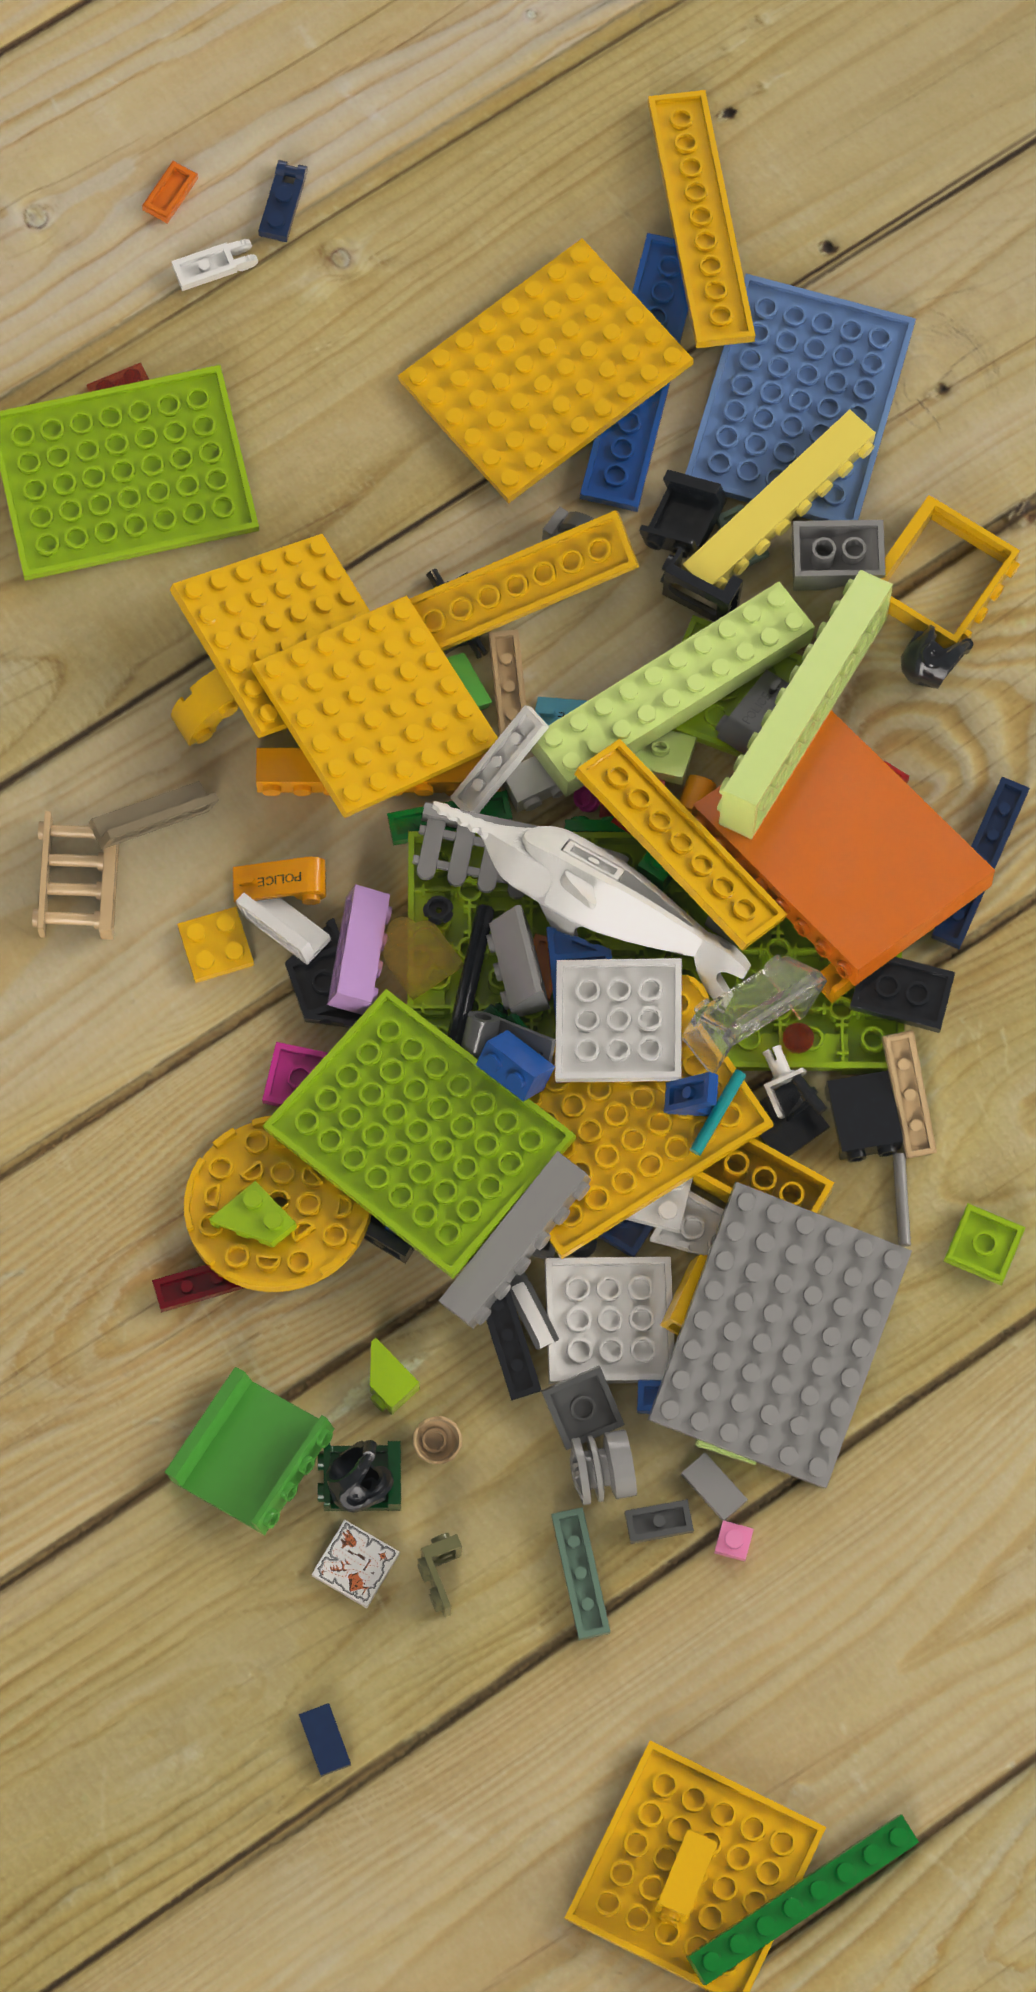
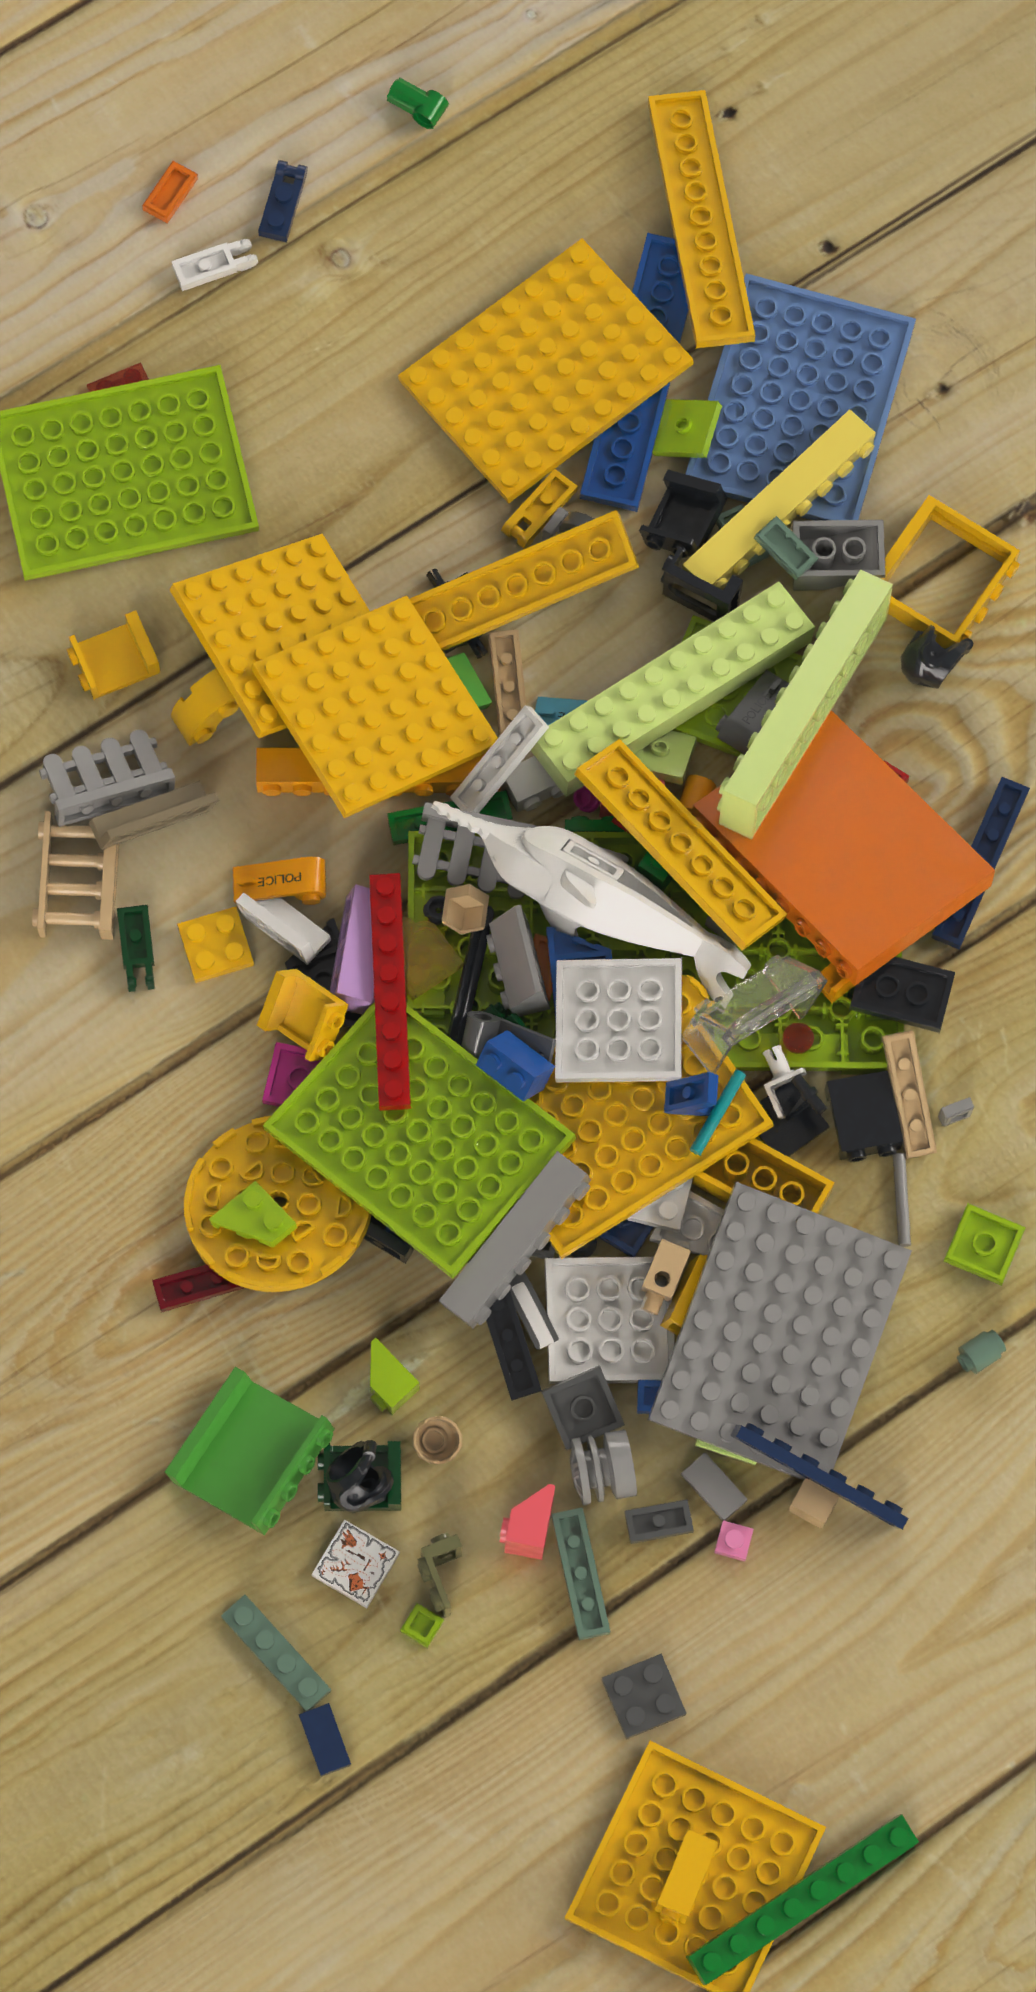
(100, 795): none -> light grey fence
(114, 658): none -> yellow panel
(136, 943): none -> dark green hinge
(276, 1653): none -> sand green plate
(303, 1012): none -> yellow panel
(390, 992): none -> red plate
(422, 1625): none -> lime tile
(423, 105): none -> green piece
(465, 909): none -> tan panel
(528, 1525): none -> coral slope
(539, 508): none -> yellow plate
(643, 1696): none -> dark grey plate
(669, 1263): none -> tan torso
(686, 428): none -> lime plate
(786, 548): none -> sand green plate
(808, 1468): none -> dark blue plate
(813, 1503): none -> tan panel
(956, 1112): none -> light grey tile
(981, 1351): none -> sand green brick

